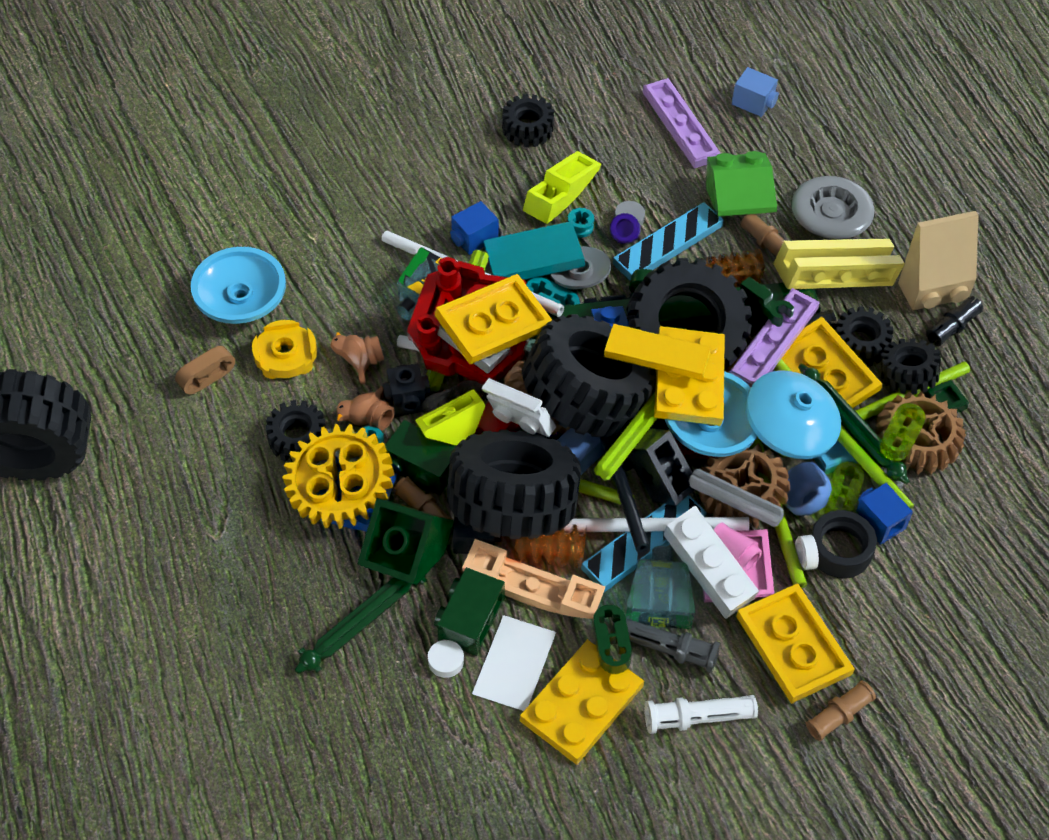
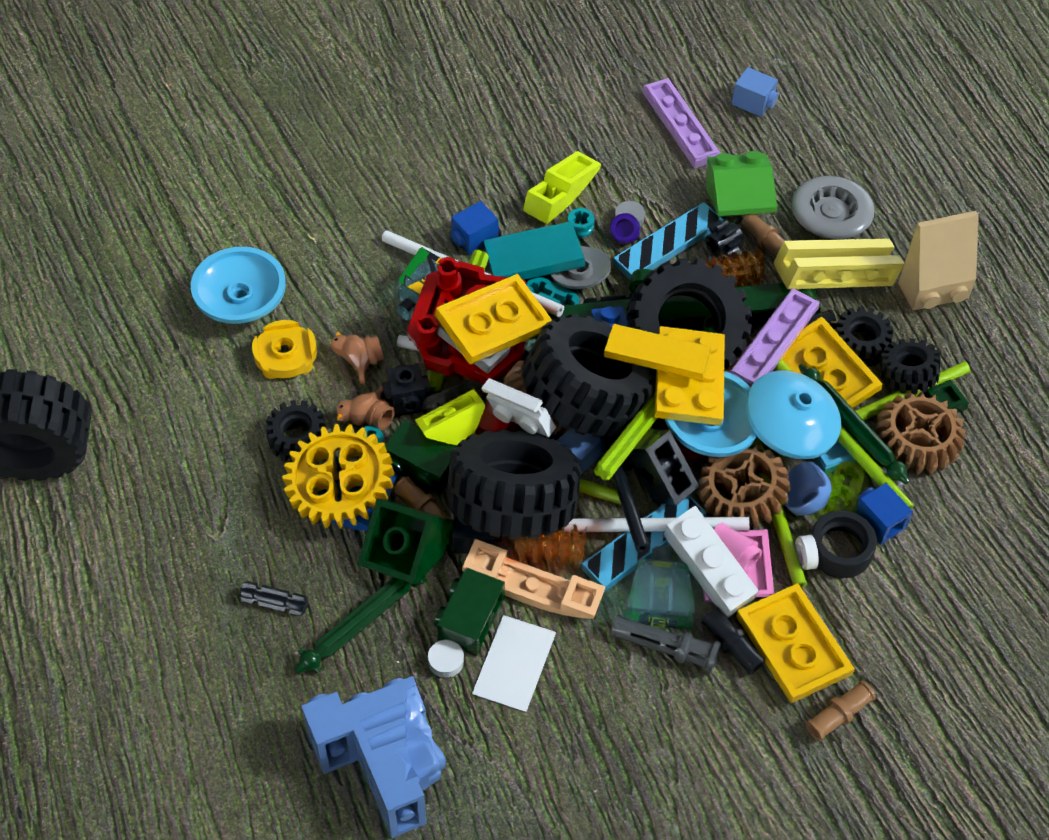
(205, 370): medium nougat beam -> none
(273, 598): none -> black axle
(388, 739): none -> medium blue brick
(528, 109): black tyre -> none
(580, 703): yellow plate -> none
(605, 640): dark green beam -> none
(685, 713): white pin -> none
(724, 238): none -> black gear
(733, 641): none -> black pin
(736, 497): light grey axle -> none
(762, 302): dark green plate -> none
(897, 428): clear neon green beam -> none
(954, 321): black pin -> none

